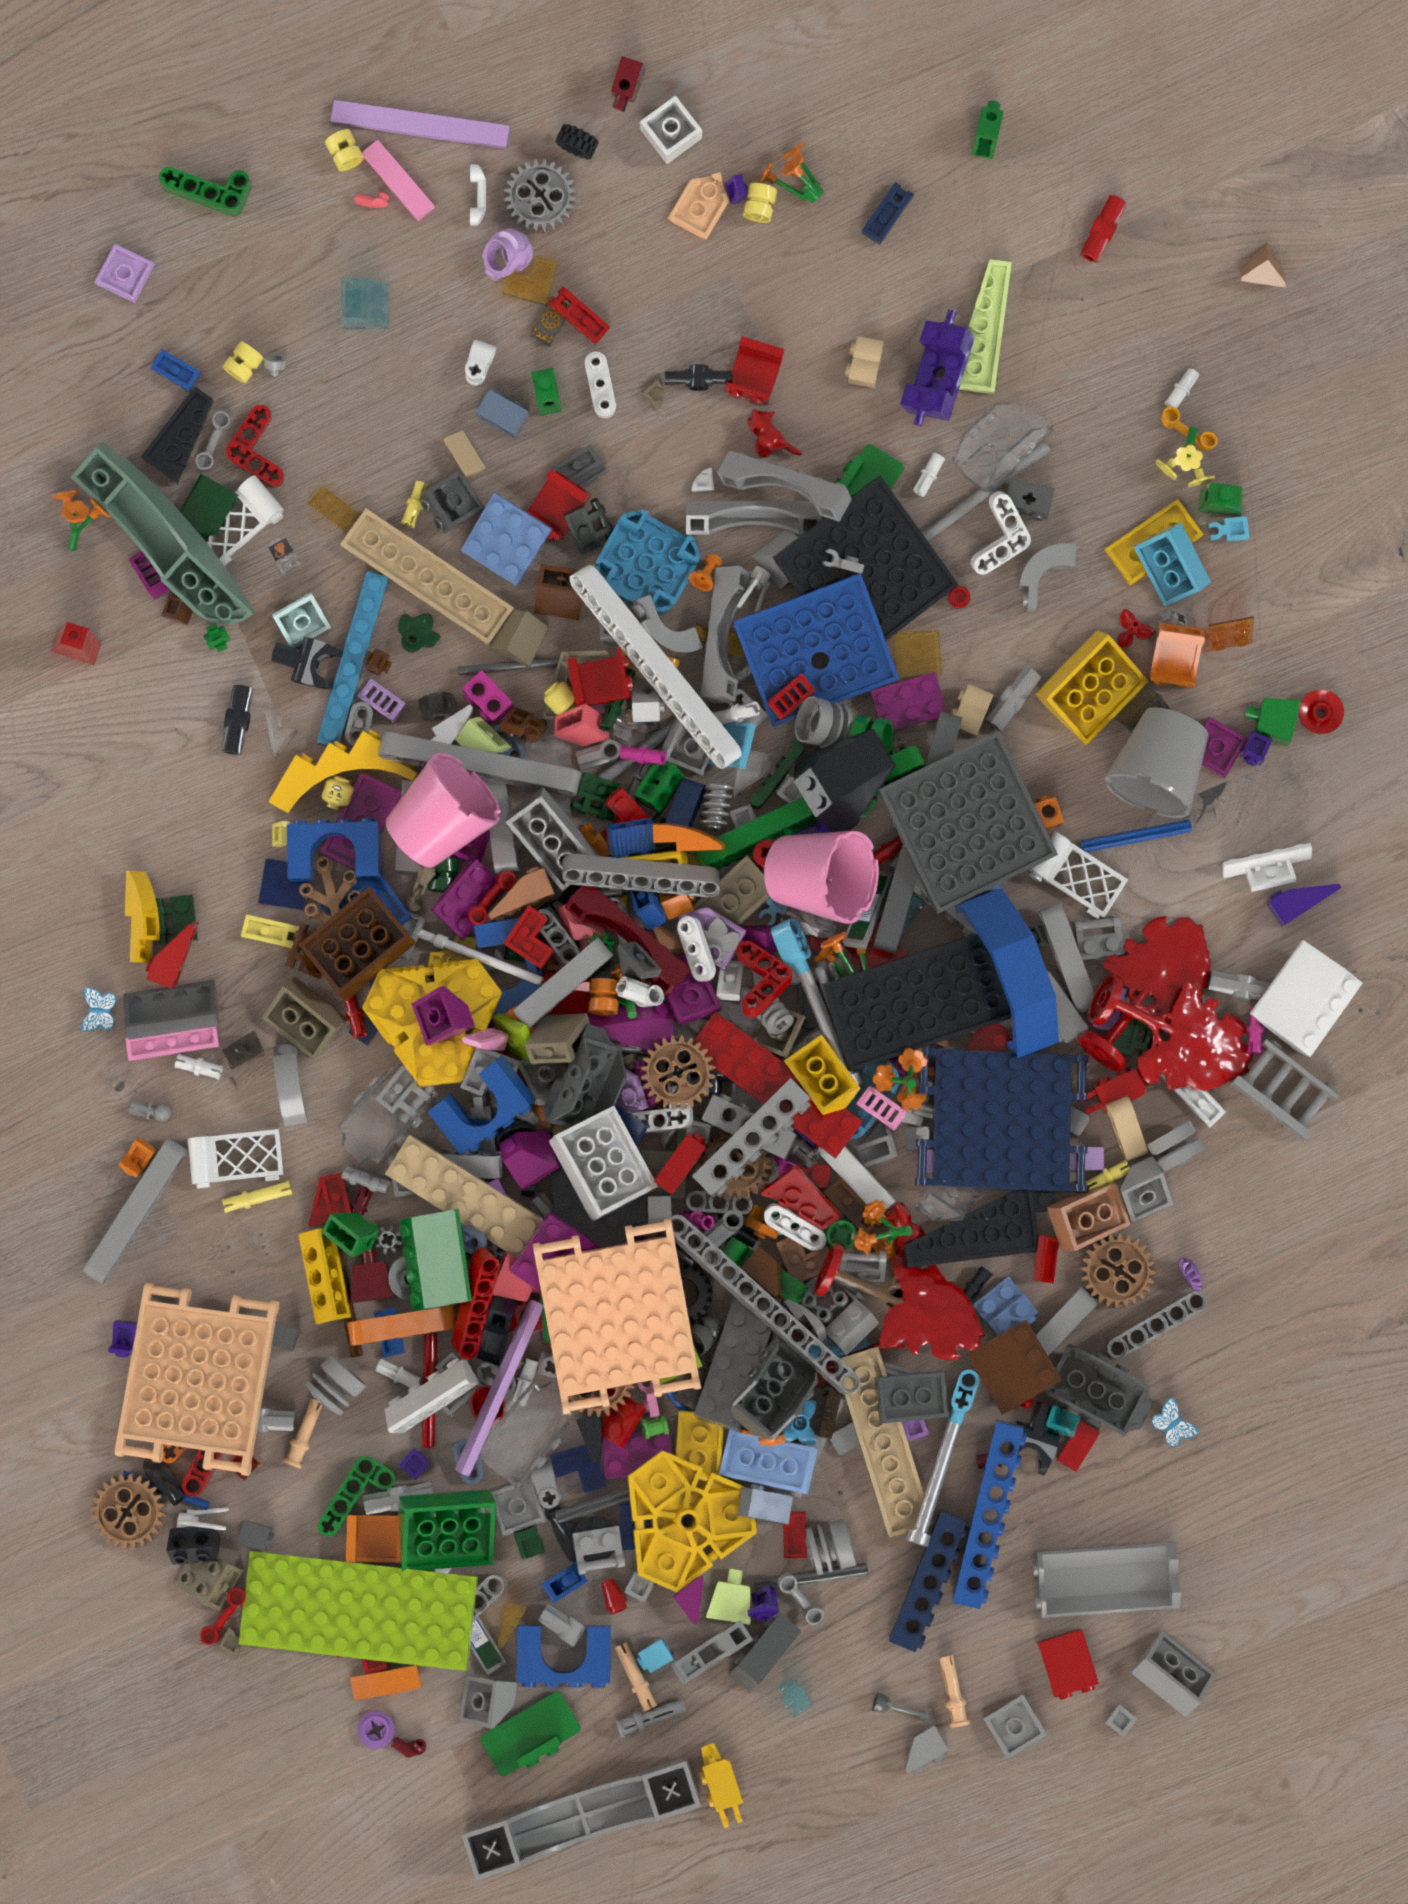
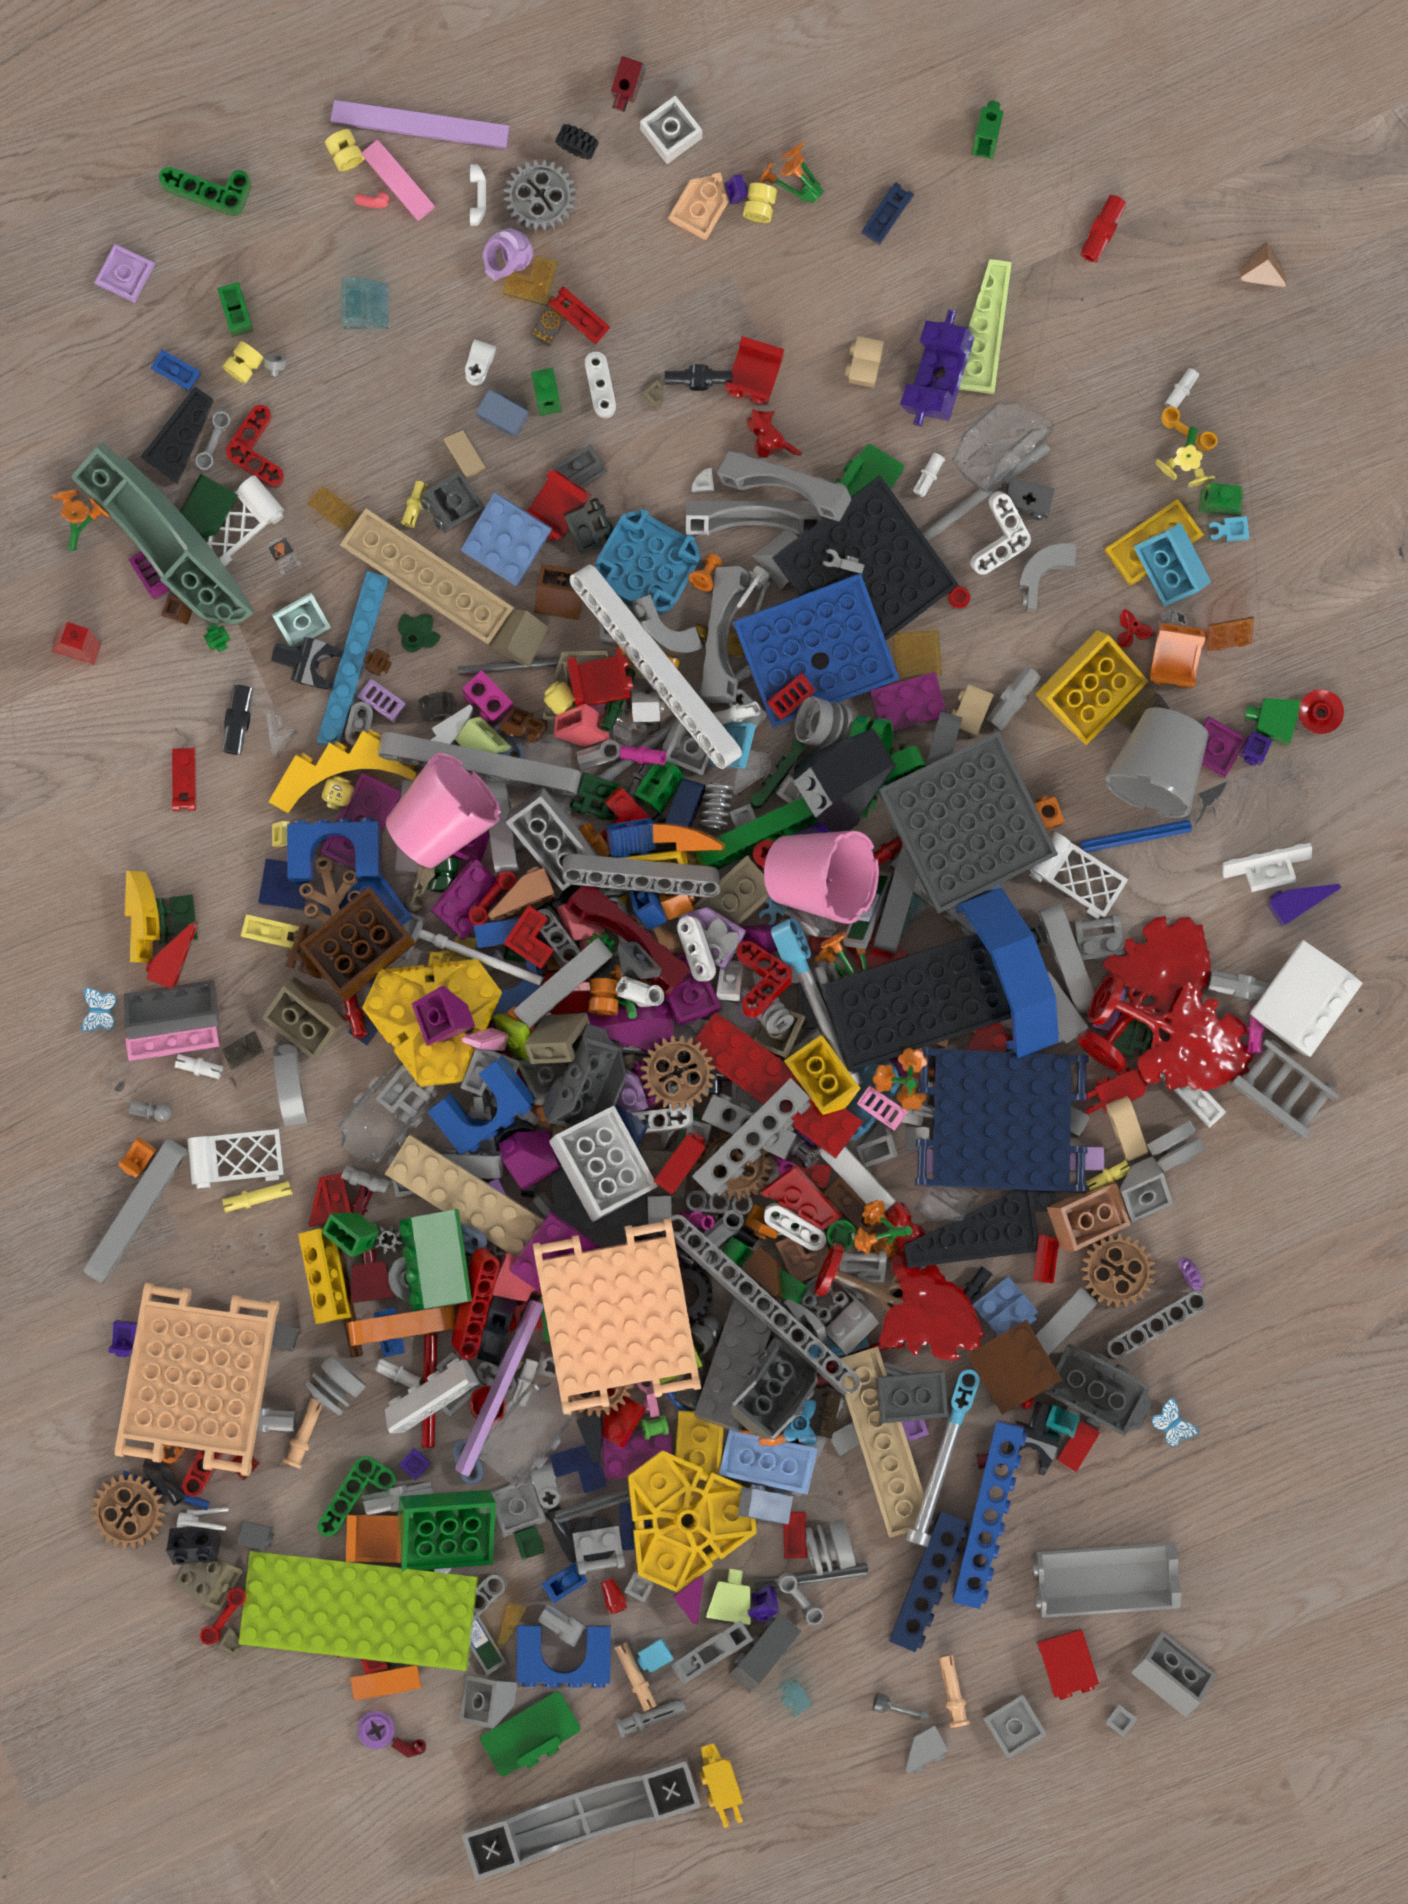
(183, 778): none -> red plate
(235, 309): none -> green brick

